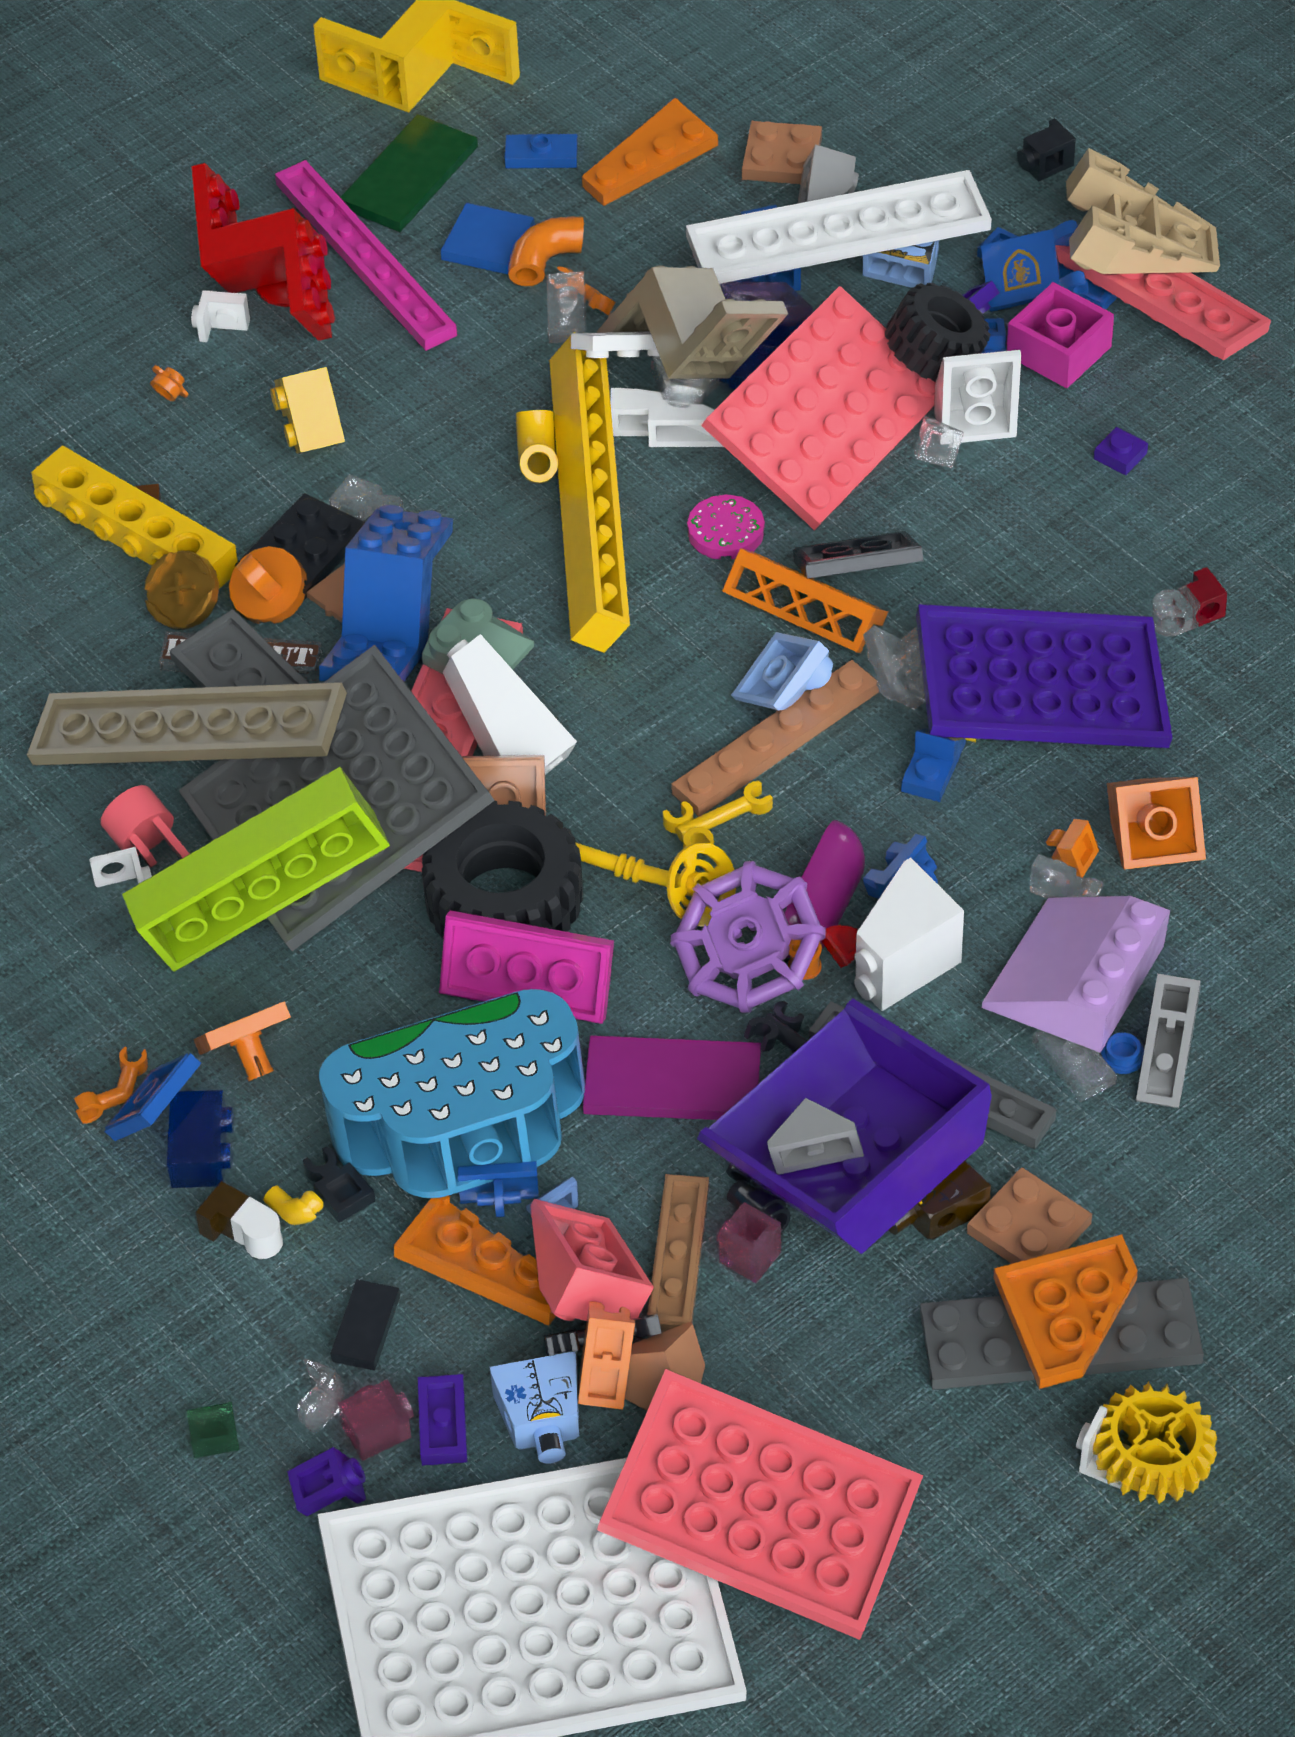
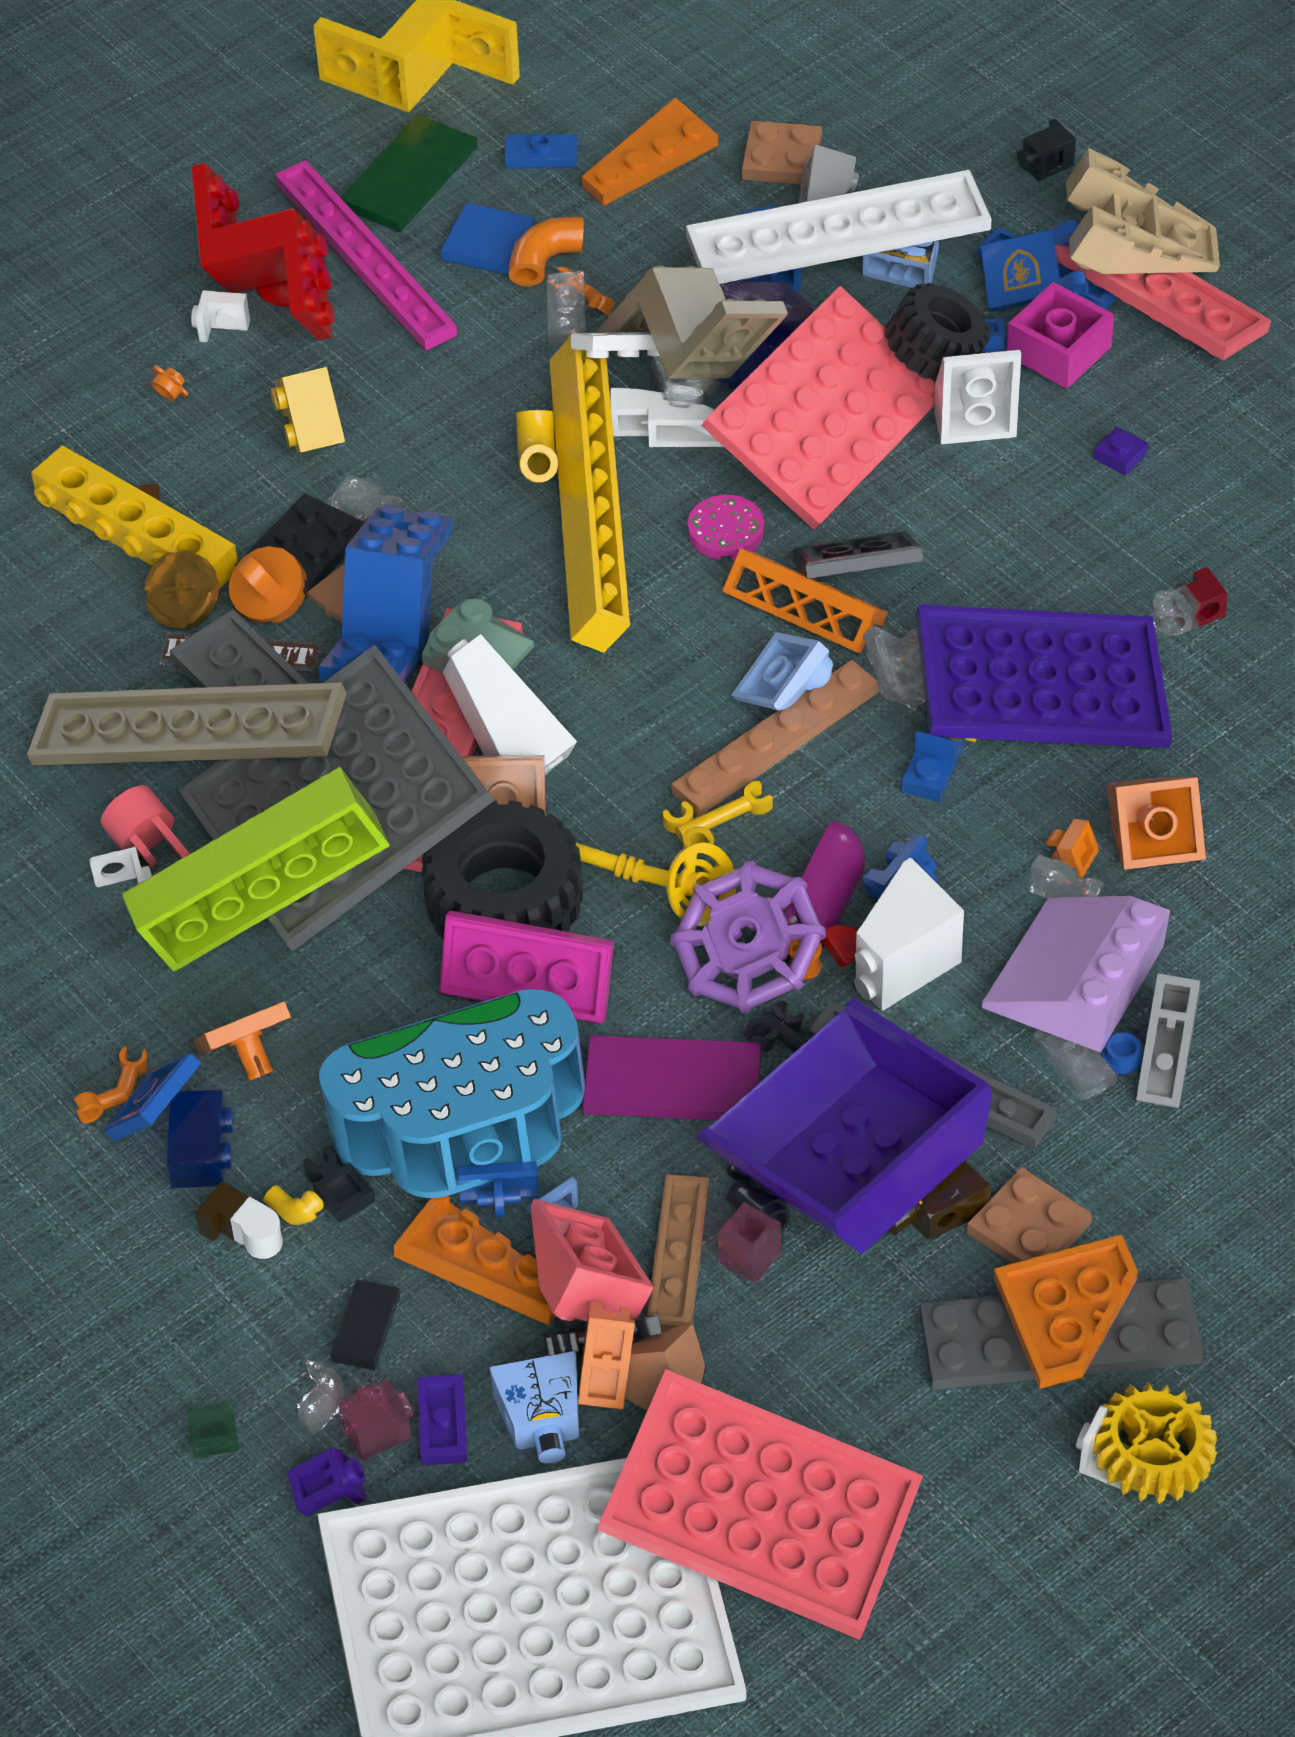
(812, 1139): light grey slope -> none
(937, 443): clear slope -> none
(981, 295): dark purple plate -> none

